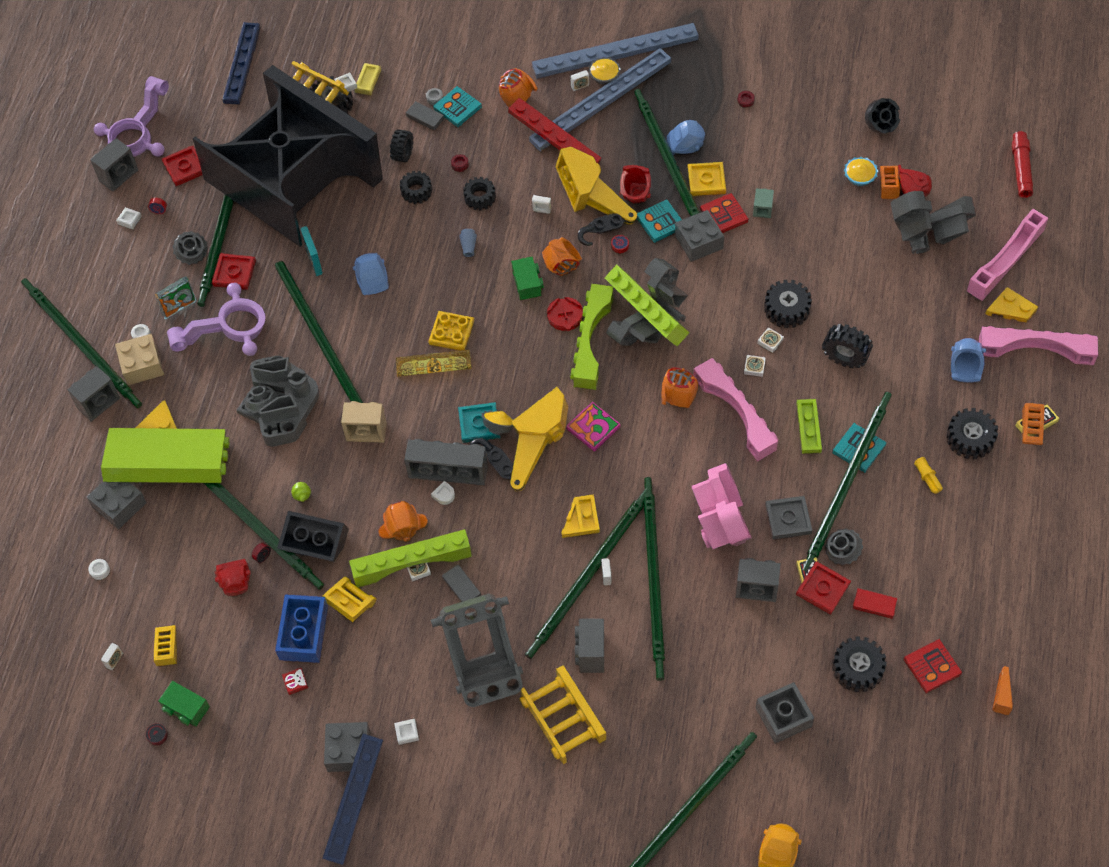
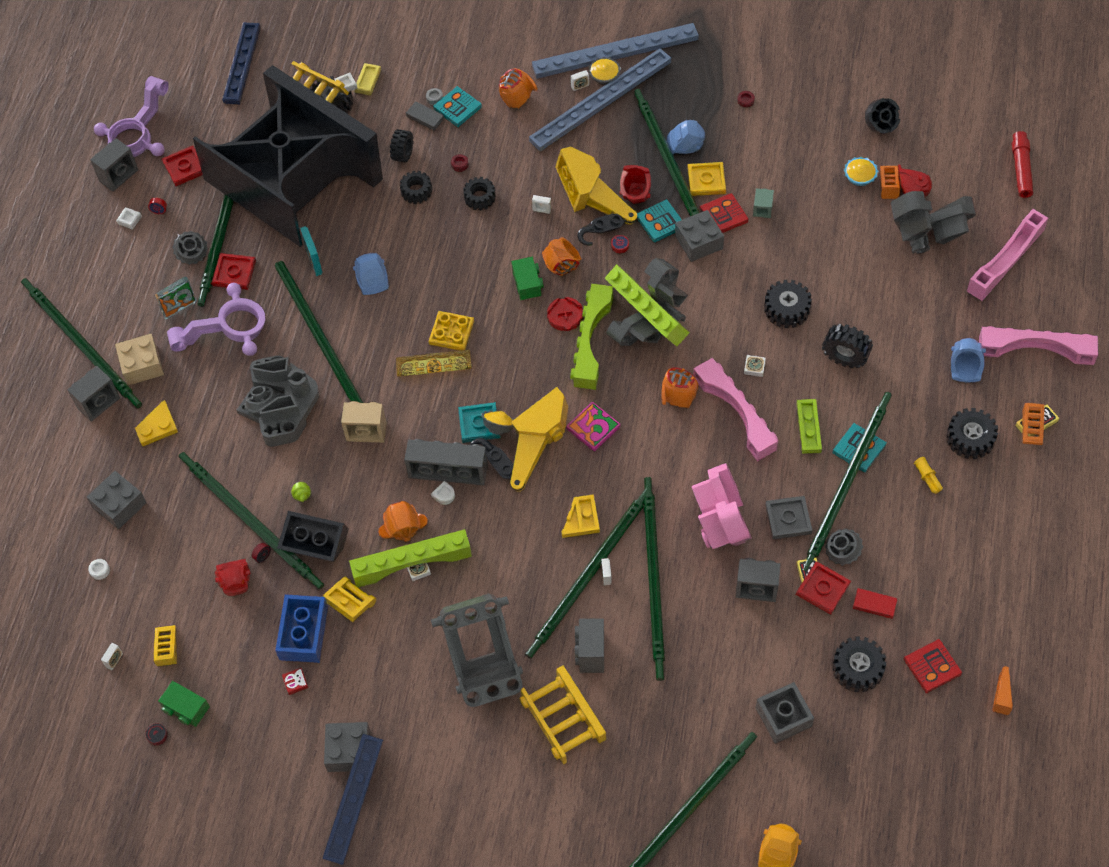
(140, 330): white tile -> none
(165, 455): lime brick -> none
(406, 731): white tile -> none
(460, 584): dark grey tile -> none
(468, 241): sand blue cone -> none
(546, 128): red plate -> none
(770, 340): tile -> none
(1012, 306): yellow wing -> none

